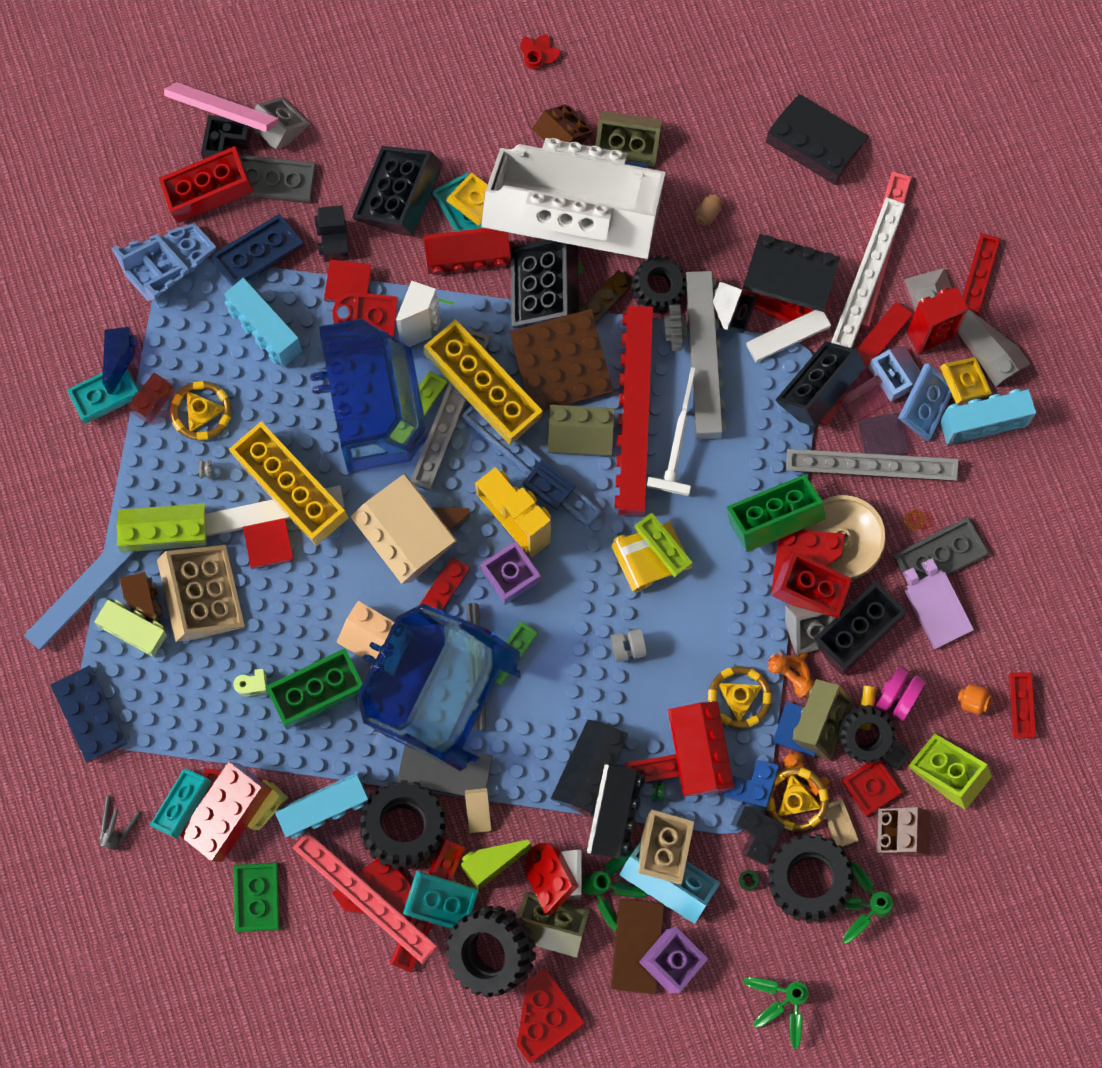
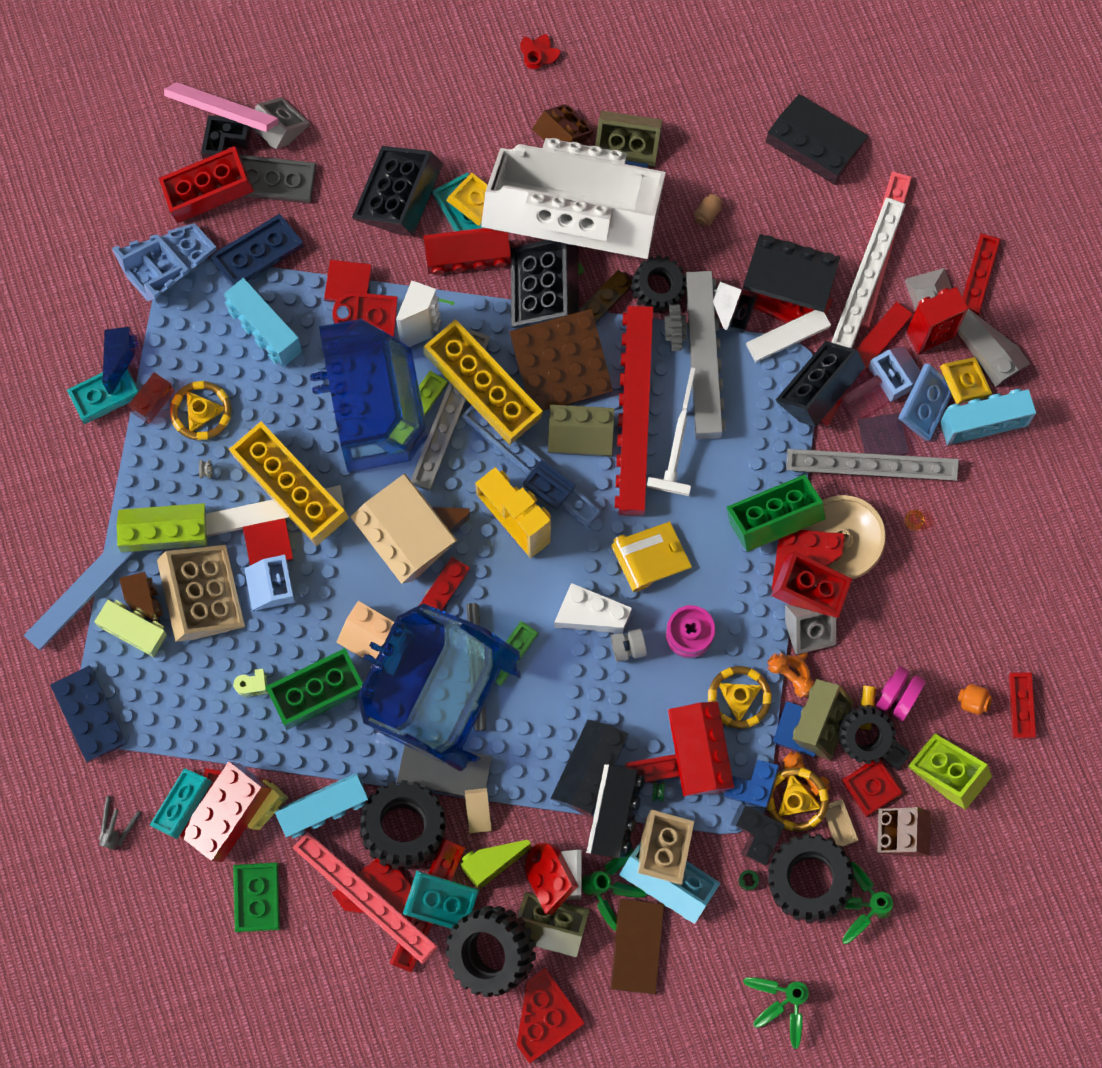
(269, 583): none -> light blue slope
(333, 232): black brick -> none
(510, 573): medium lavender brick -> none
(591, 612): none -> white wedge
(663, 544): lime plate -> none
(673, 960): medium lavender brick -> none
(693, 619): none -> dark pink wheel
(859, 627): black slope -> none
(936, 605): lavender tile -> none
(950, 549): dark grey tile -> none

